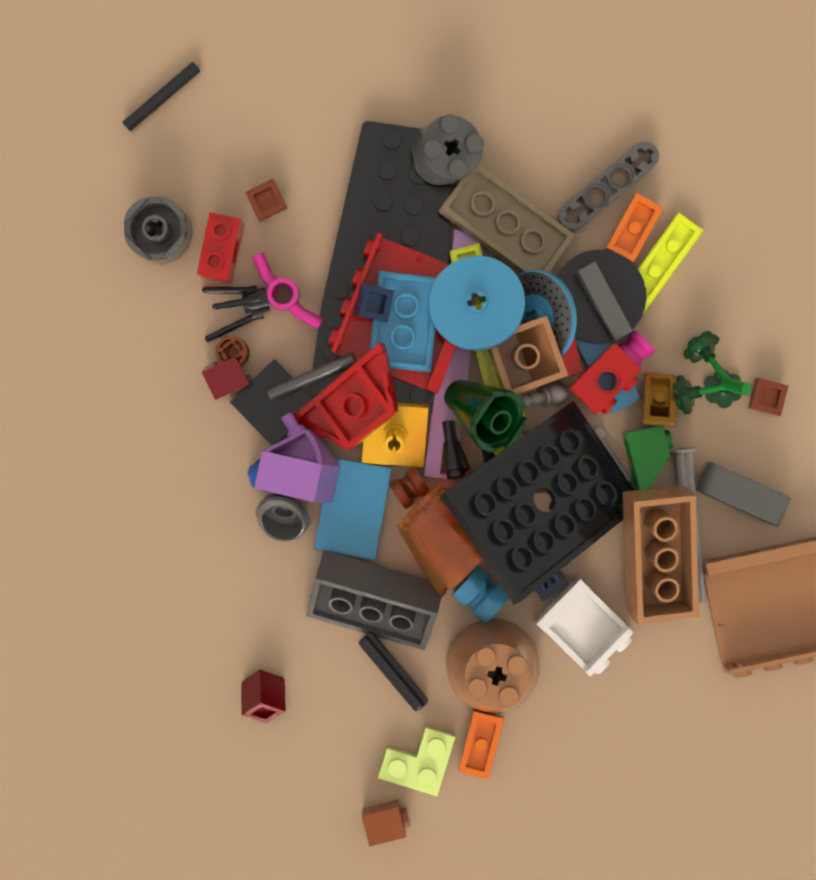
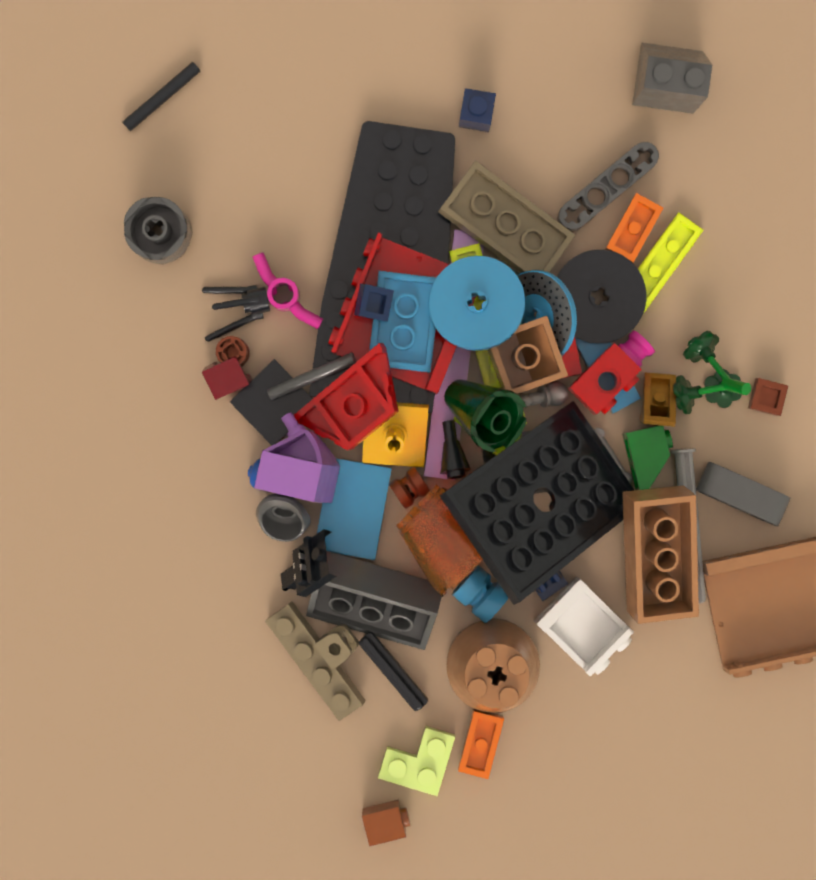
(220, 248): red brick -> none
(263, 696): dark red panel -> none
(266, 200): copper plate -> none
(309, 566): none -> black piece
(320, 658): none -> dark tan plate
(463, 147): dark grey brick -> none
(477, 110): none -> dark blue brick
(603, 301): dark grey piece -> none
(671, 78): none -> dark grey slope

